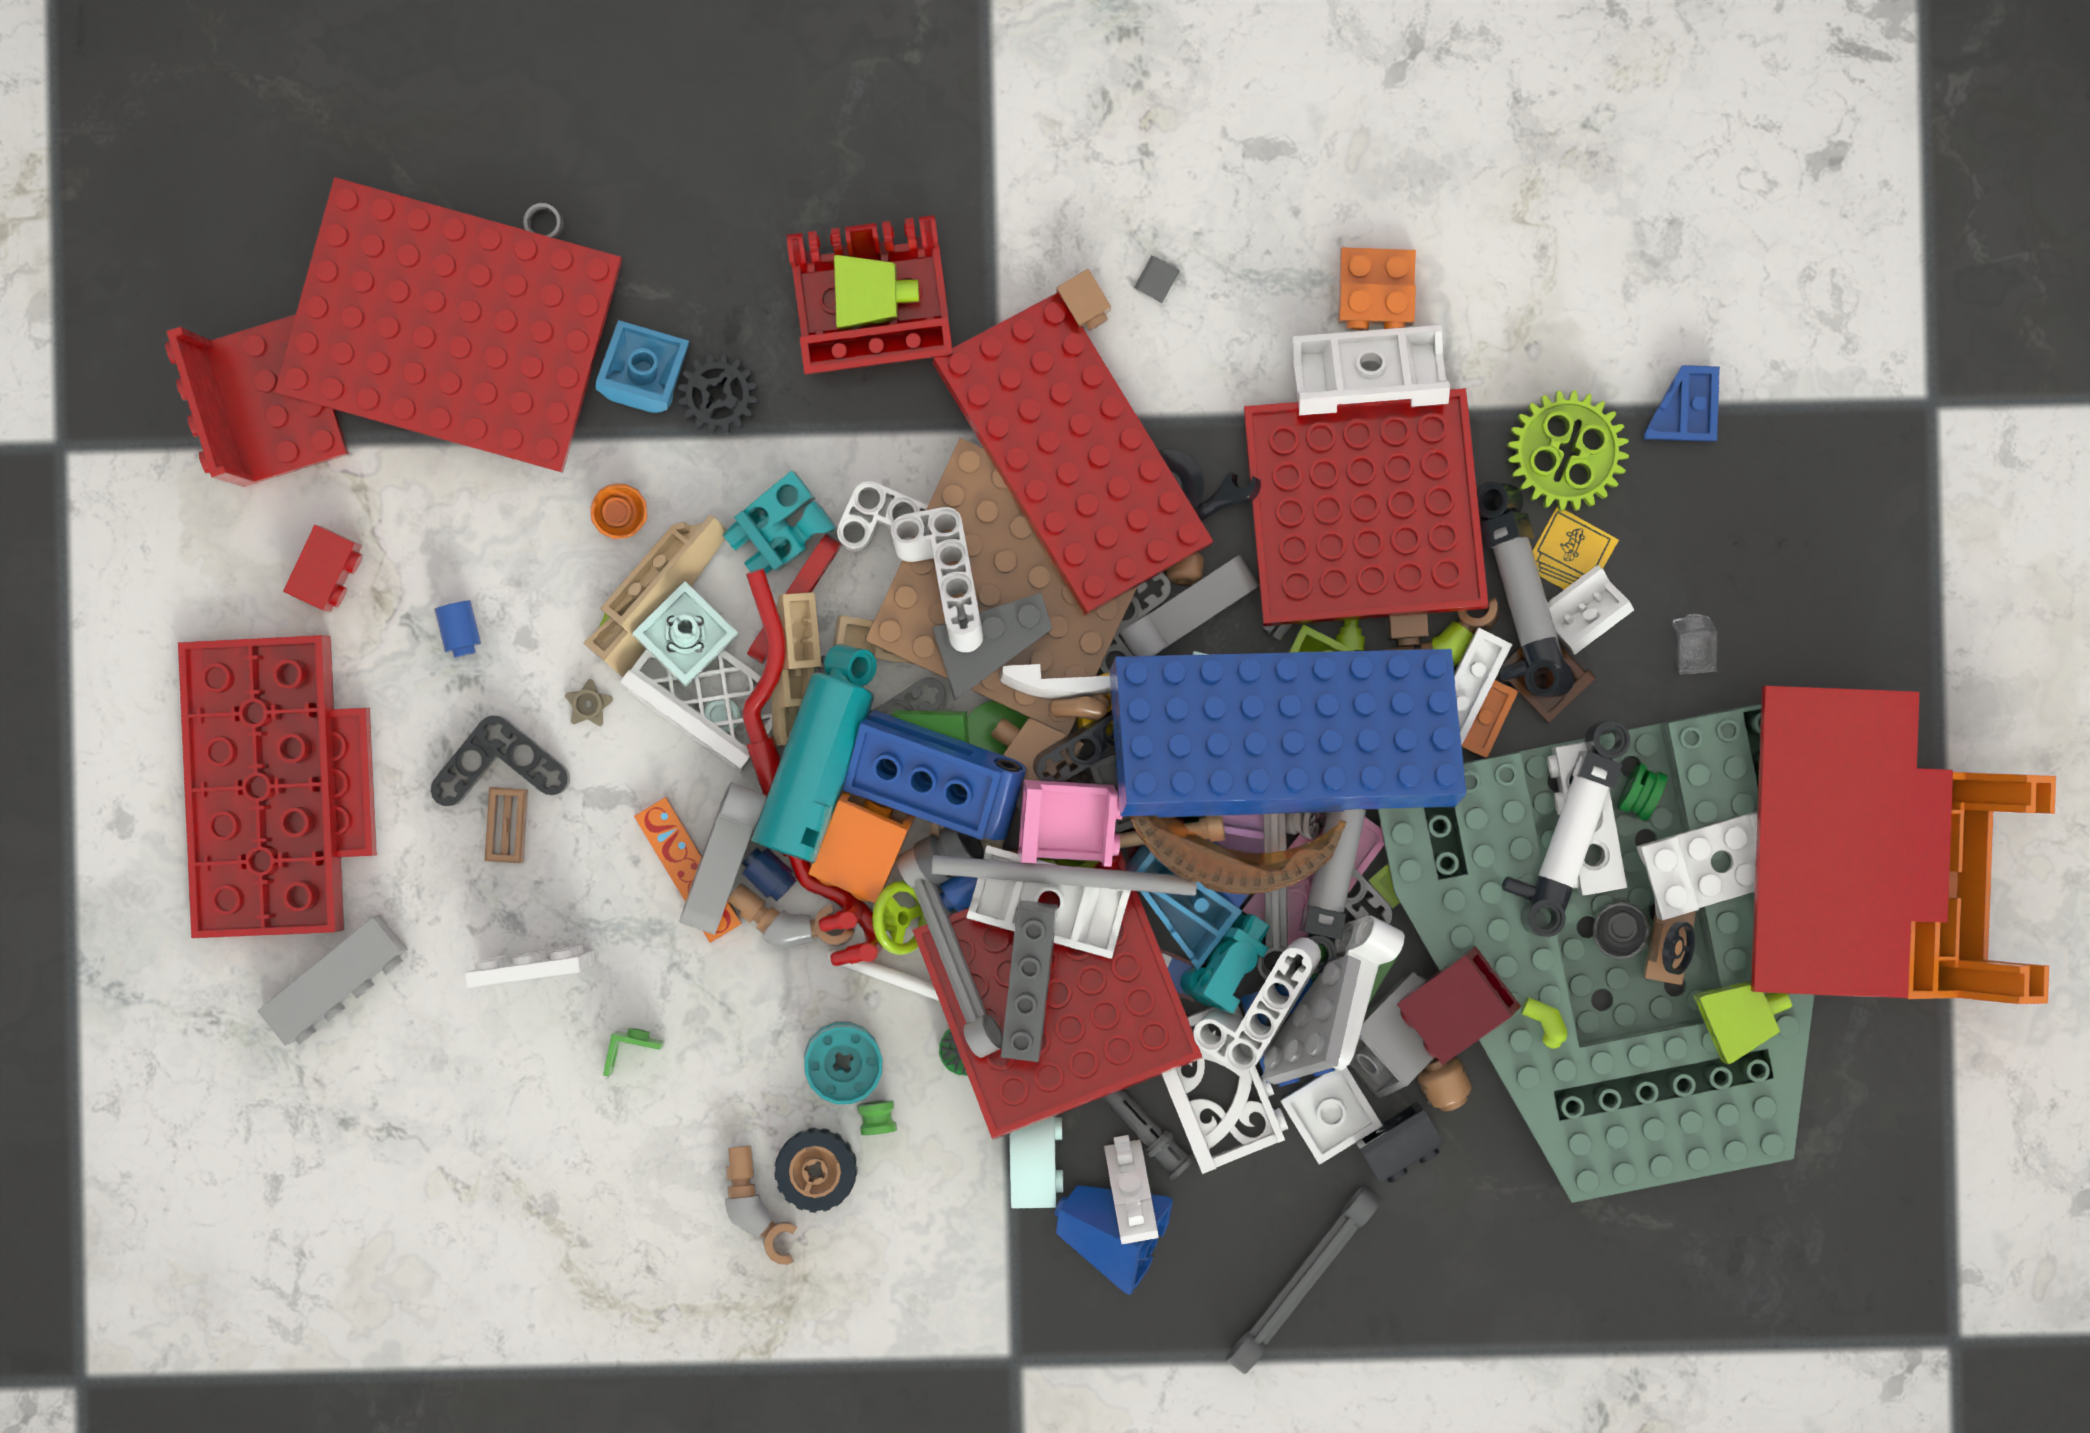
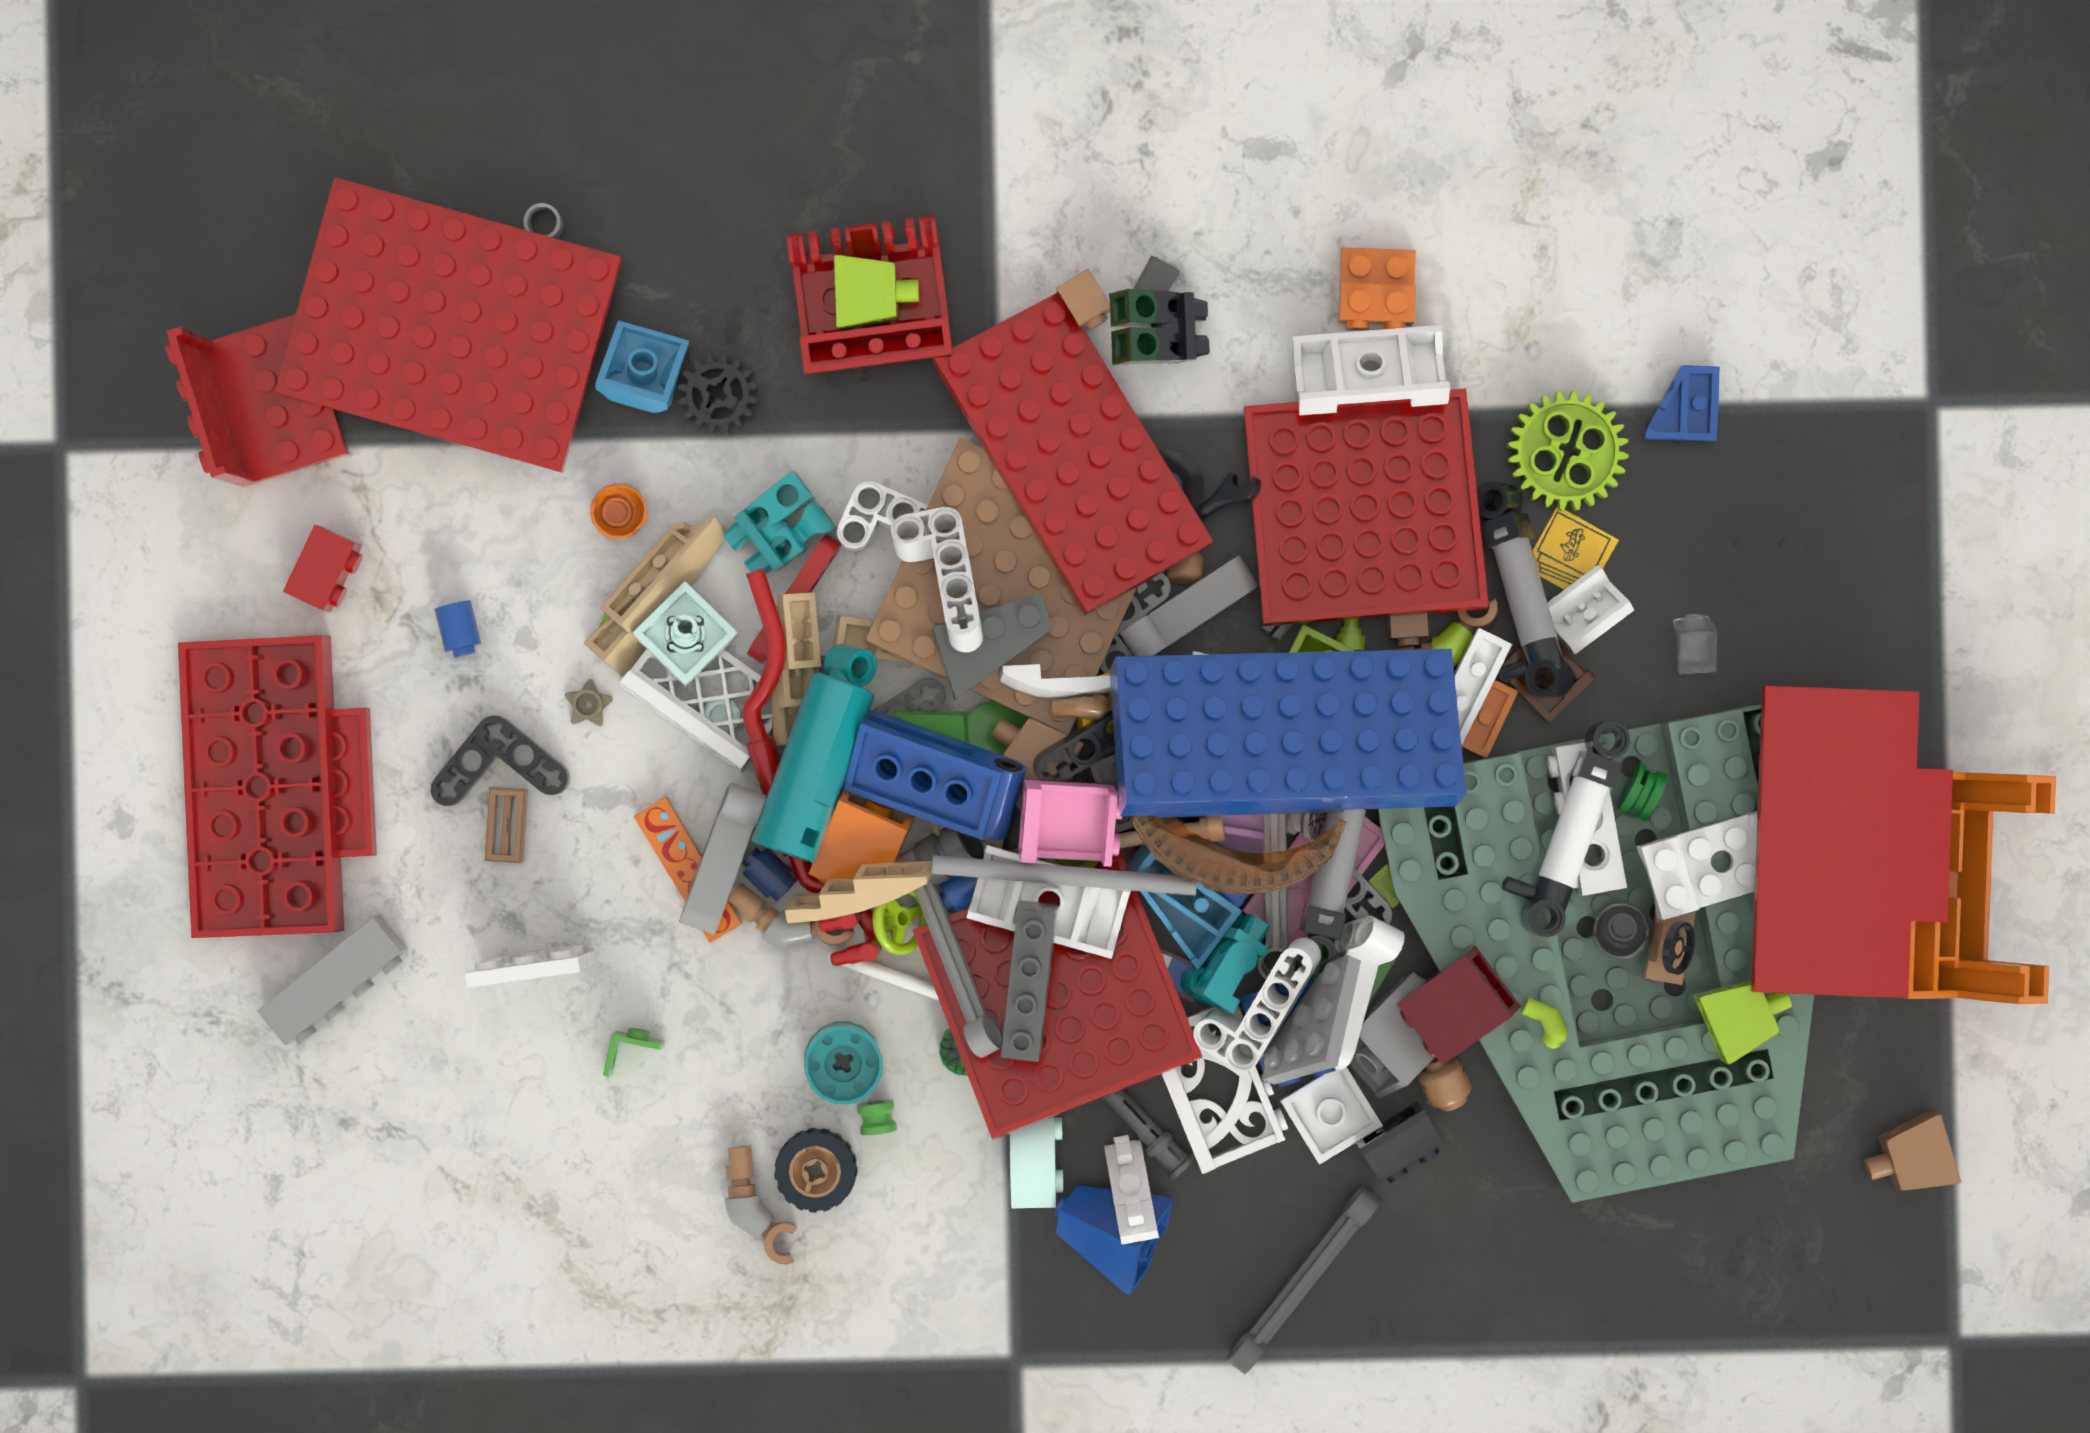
(869, 888): none -> tan slope
(1171, 329): none -> hips
(1915, 1155): none -> medium nougat torso

